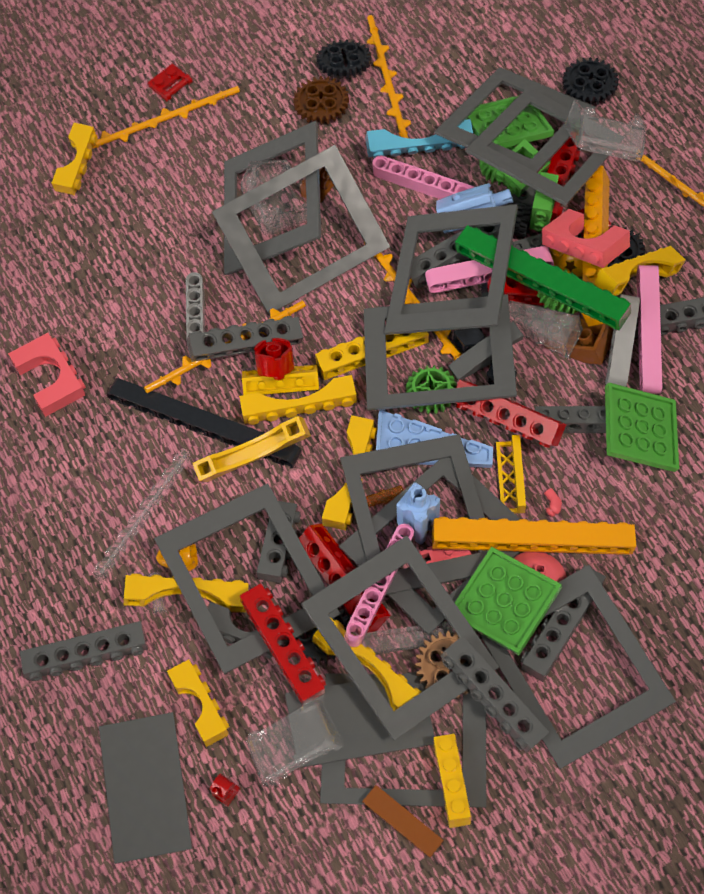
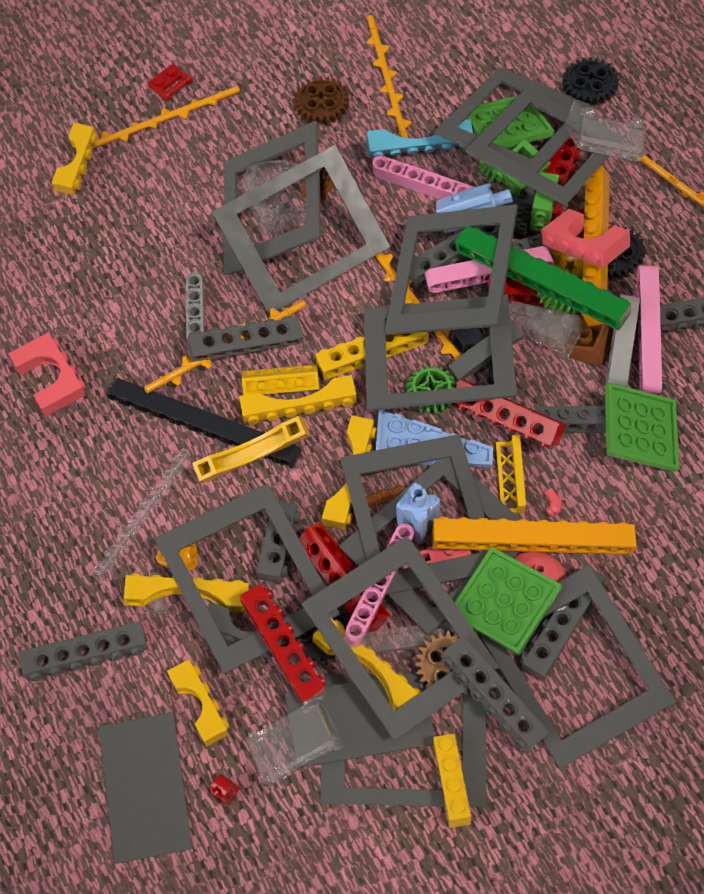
(274, 358): red brick -> none
(356, 59): black gear -> none
(403, 821): dark orange tile -> none
(617, 276): yellow arch -> none

